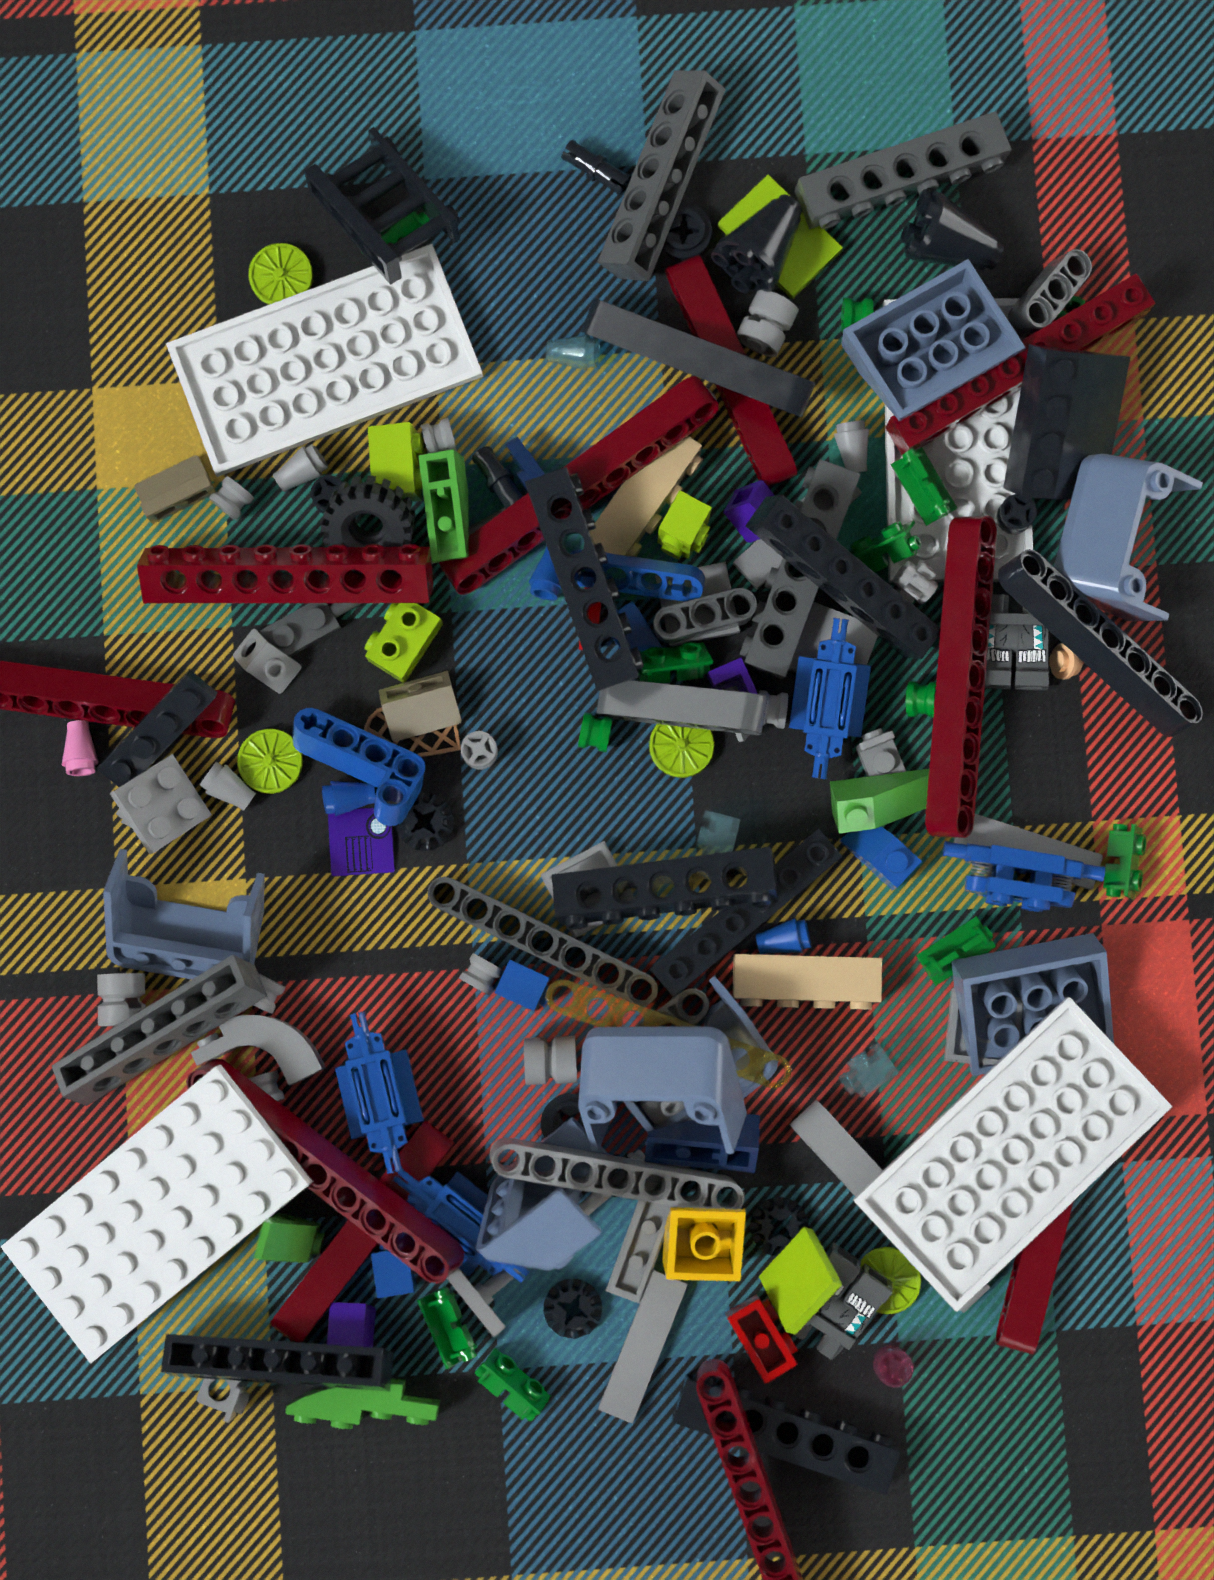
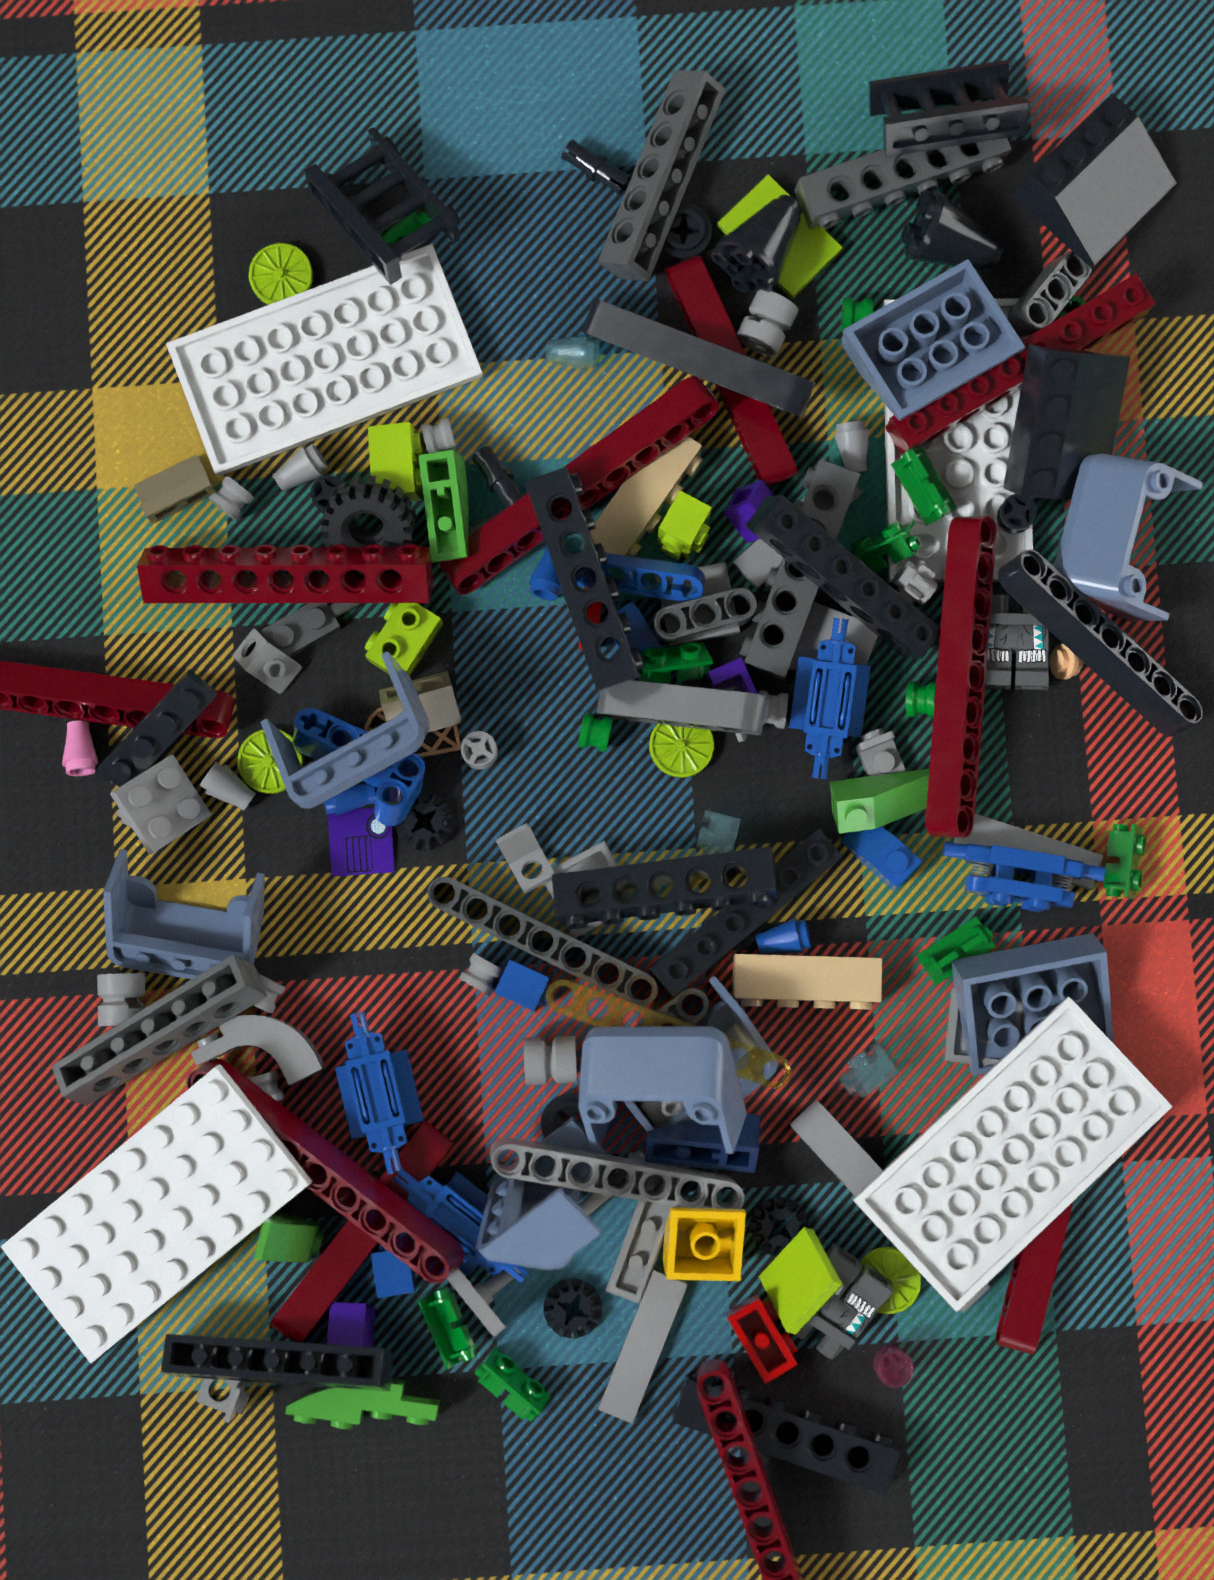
(359, 758): none -> sand blue windscreen
(522, 849): none -> light grey bracket
(524, 460): dark blue plate -> none
(949, 125): none -> black fence
(1097, 181): none -> slope

